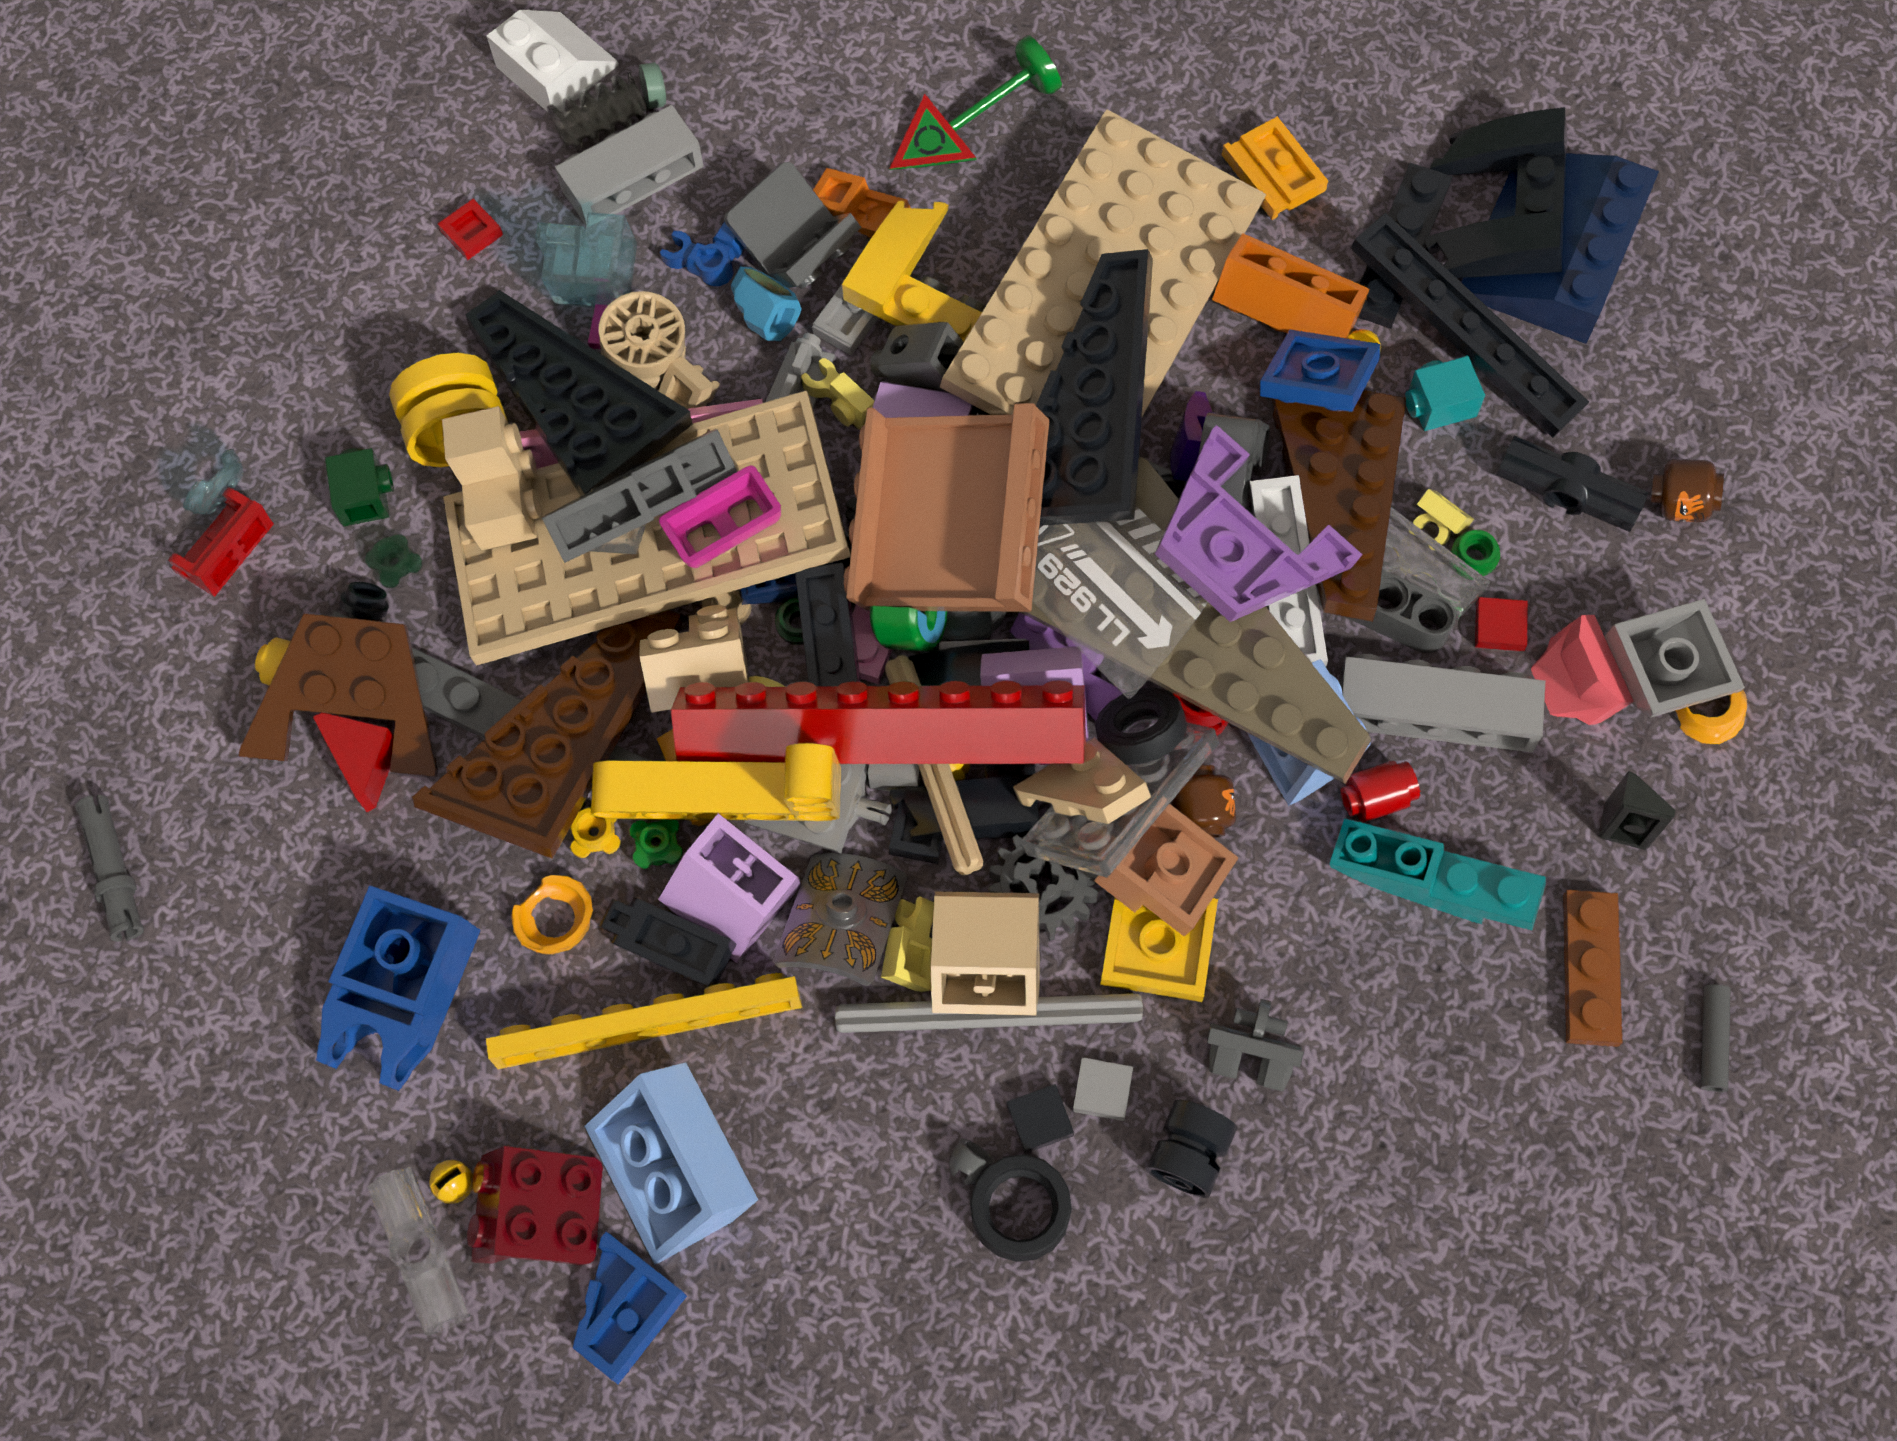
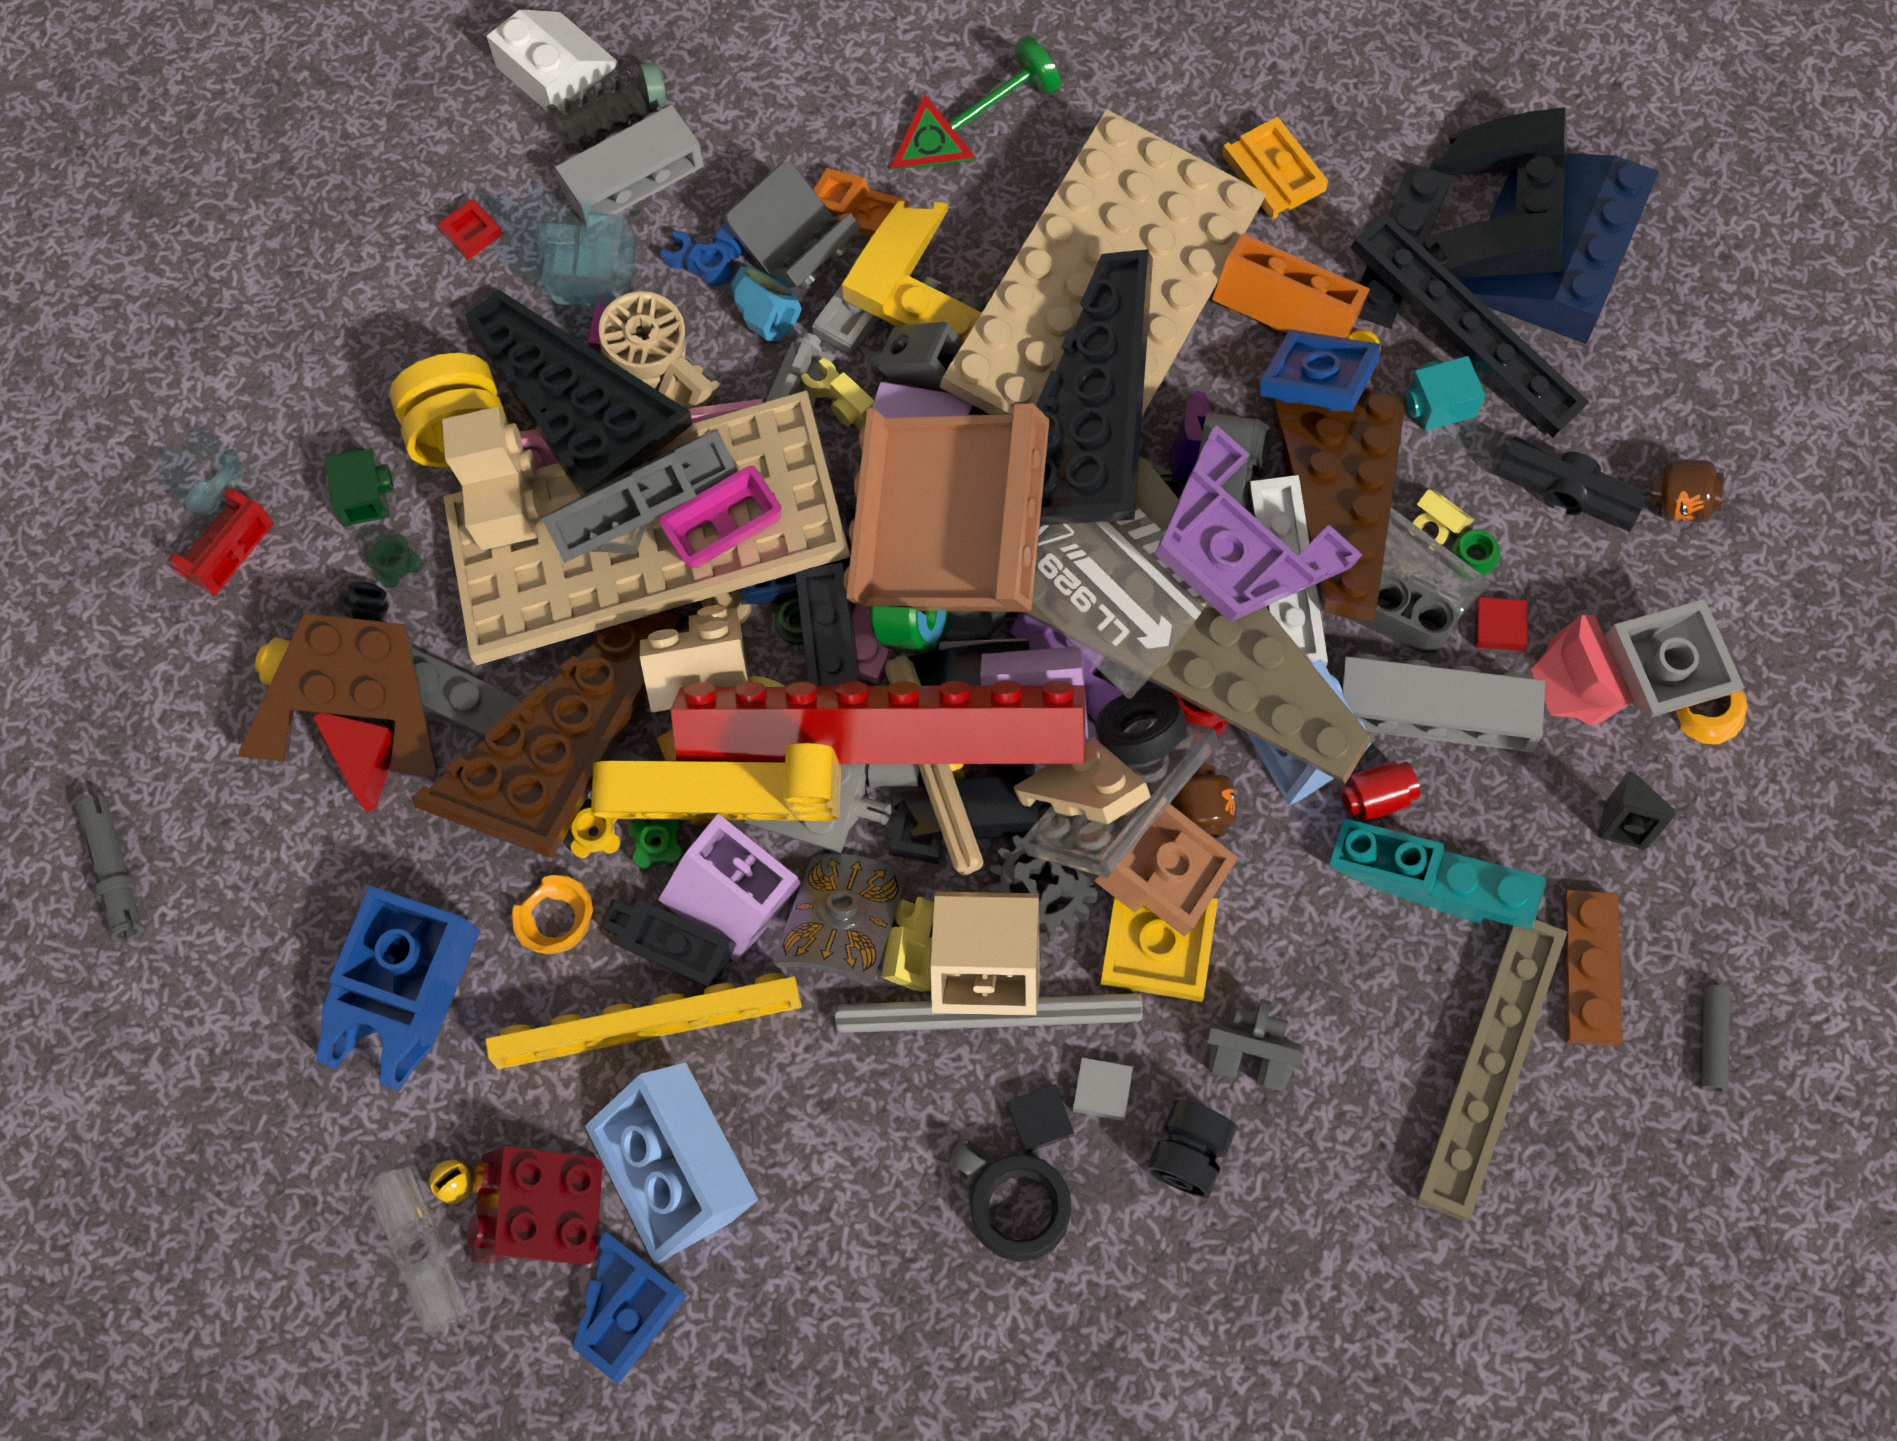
(1491, 1070): none -> dark tan plate

